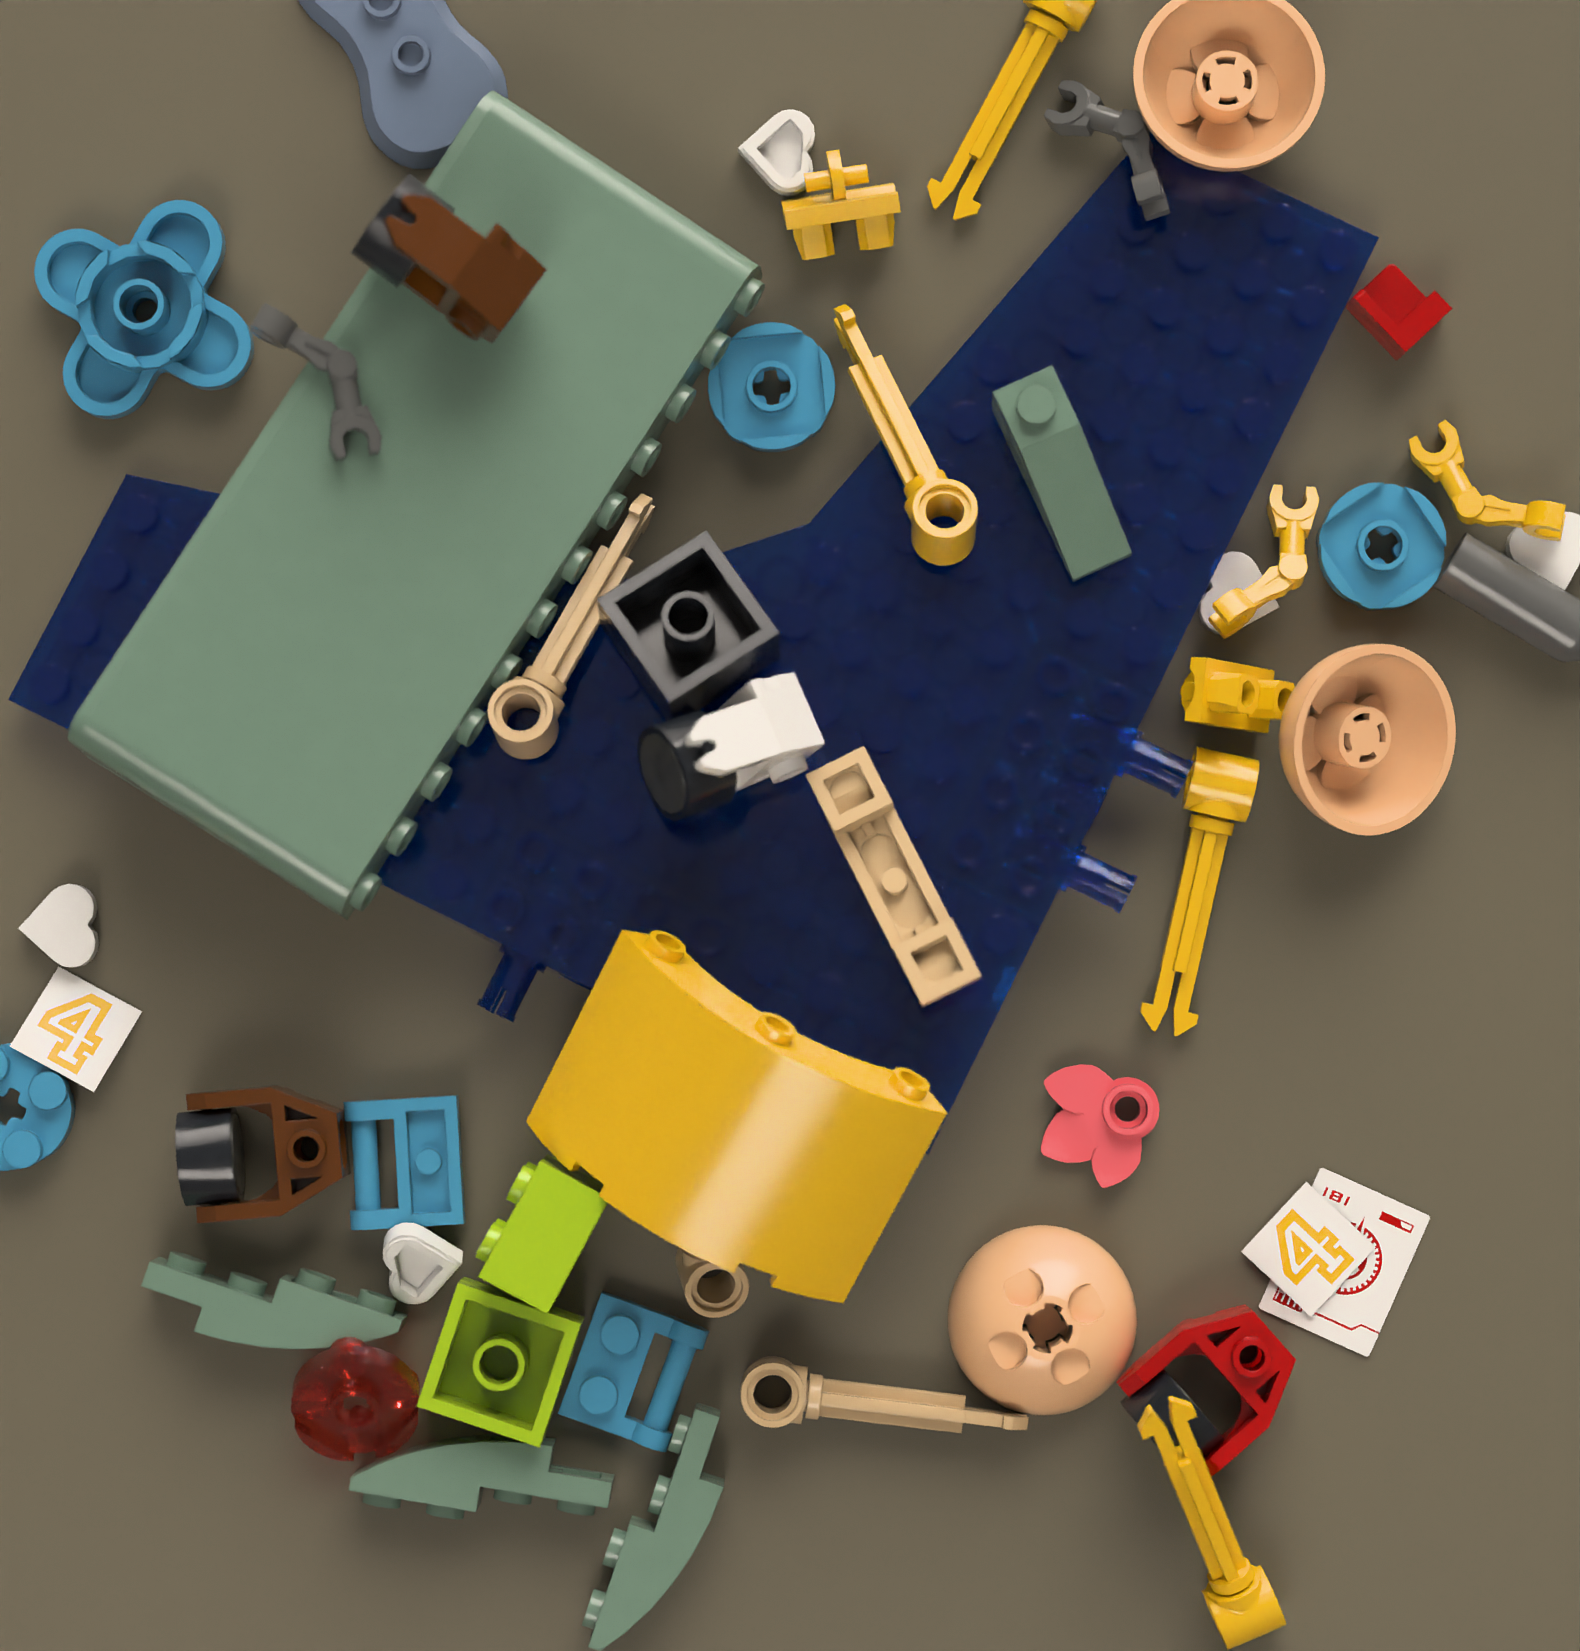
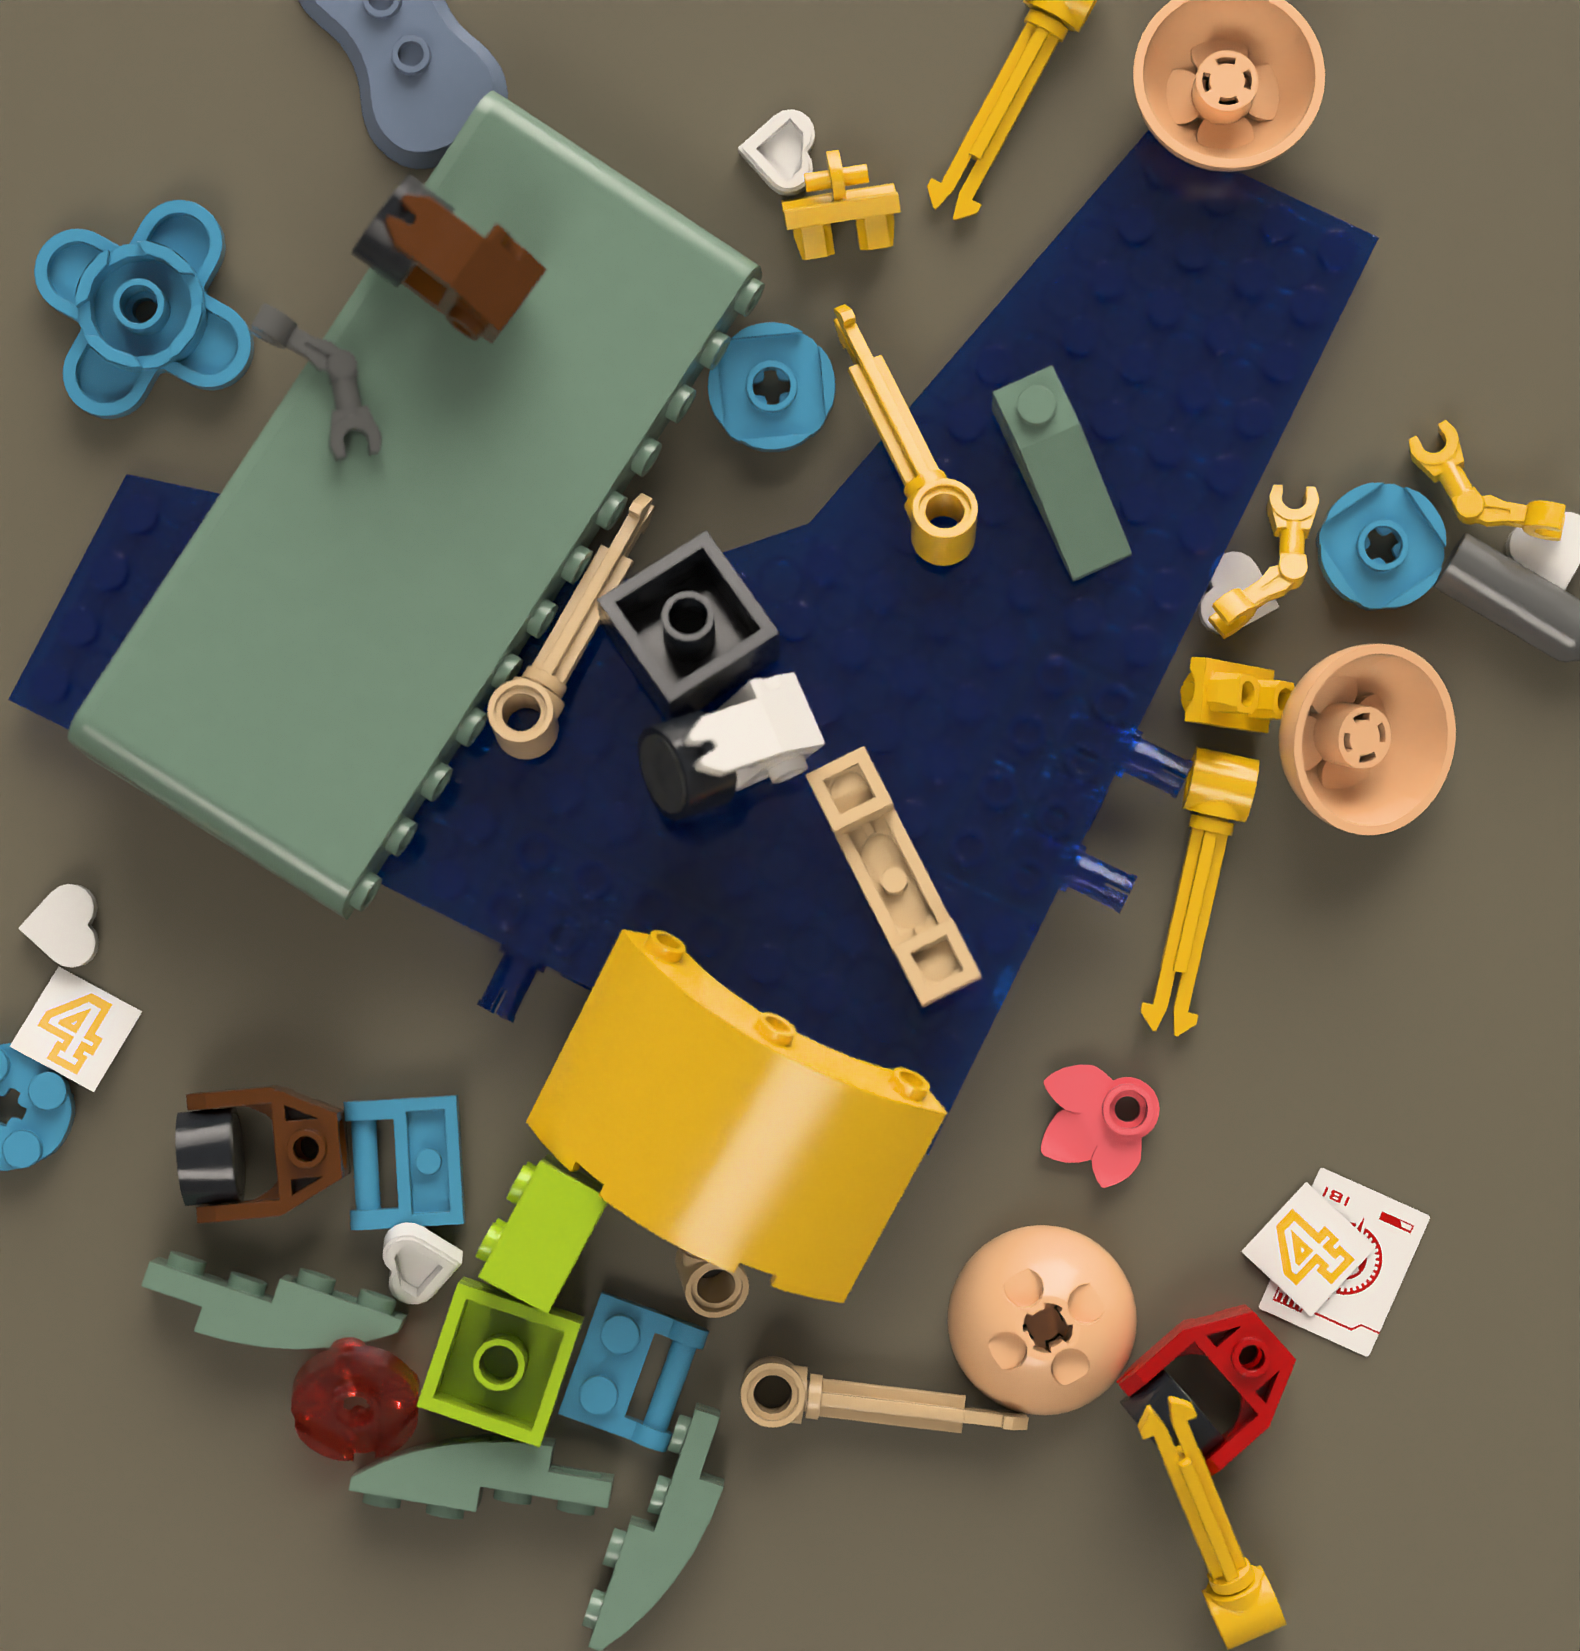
(1128, 129): dark grey piece -> none
(1396, 310): red panel -> none

